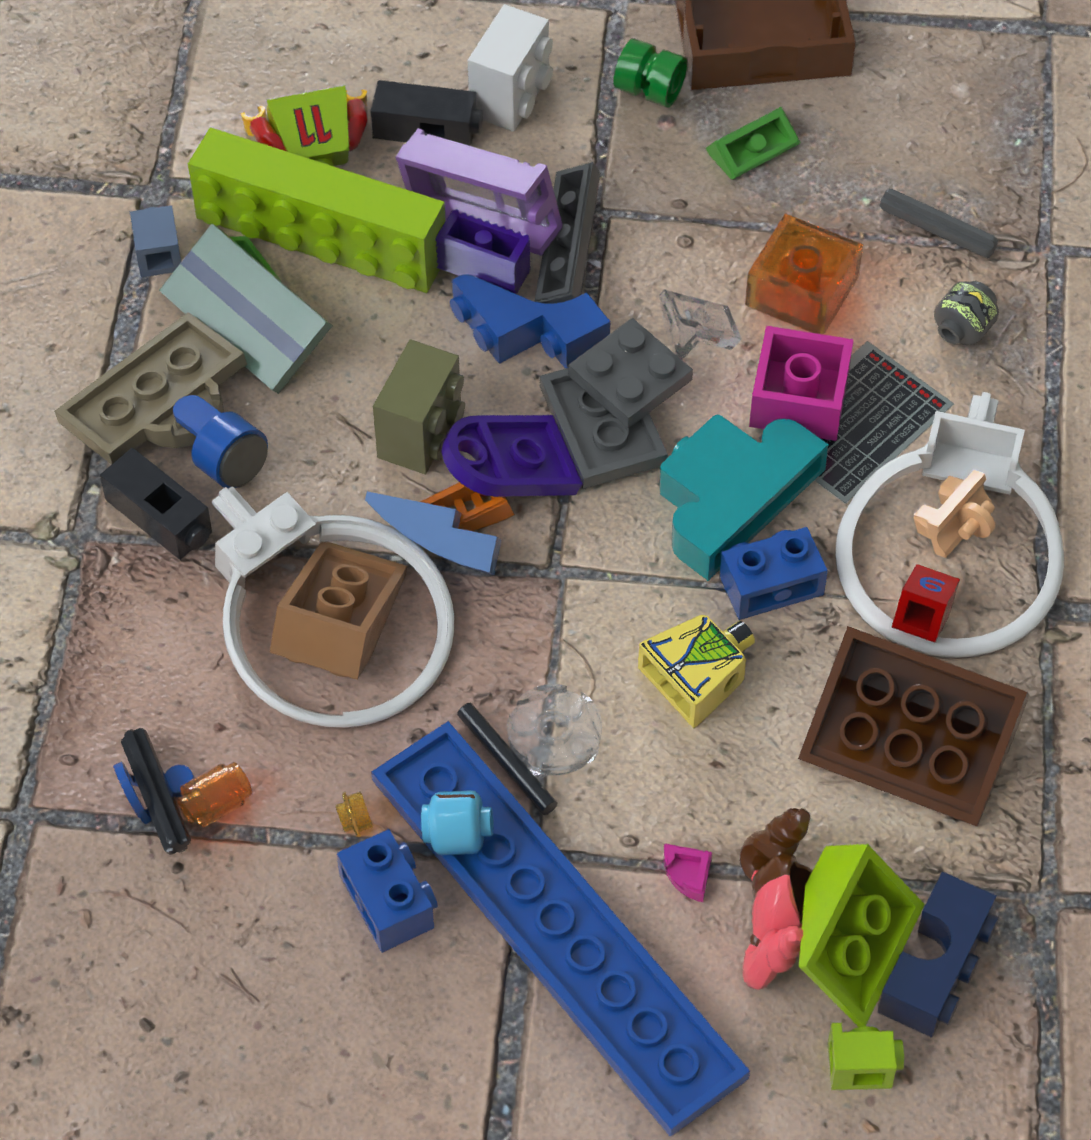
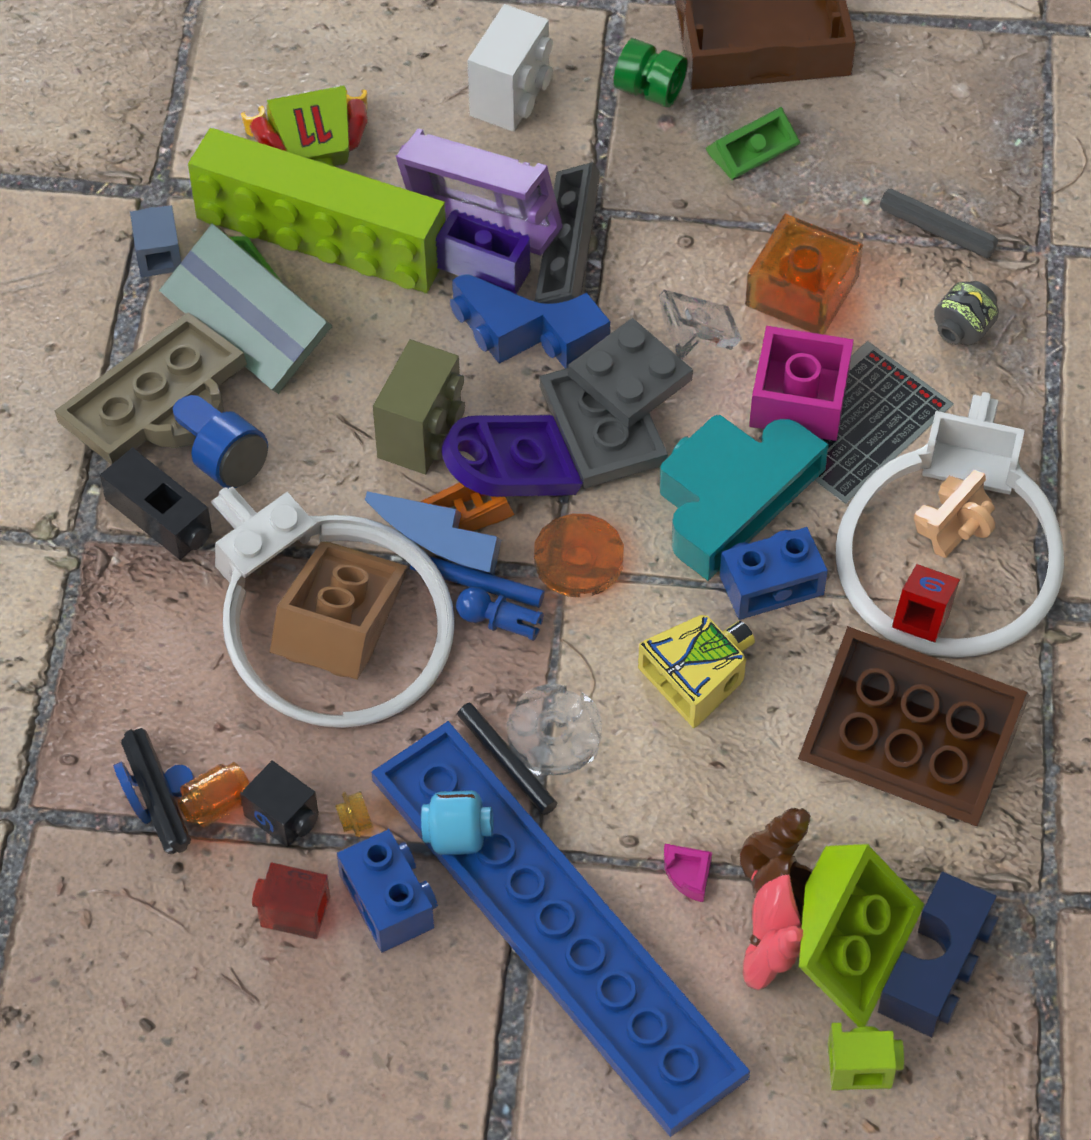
(280, 804): none -> black brick
(292, 900): none -> clear red brick
(441, 112): black brick -> none
(476, 605): none -> blue pin
(489, 583): none -> blue bar
(578, 555): none -> clear orange tile

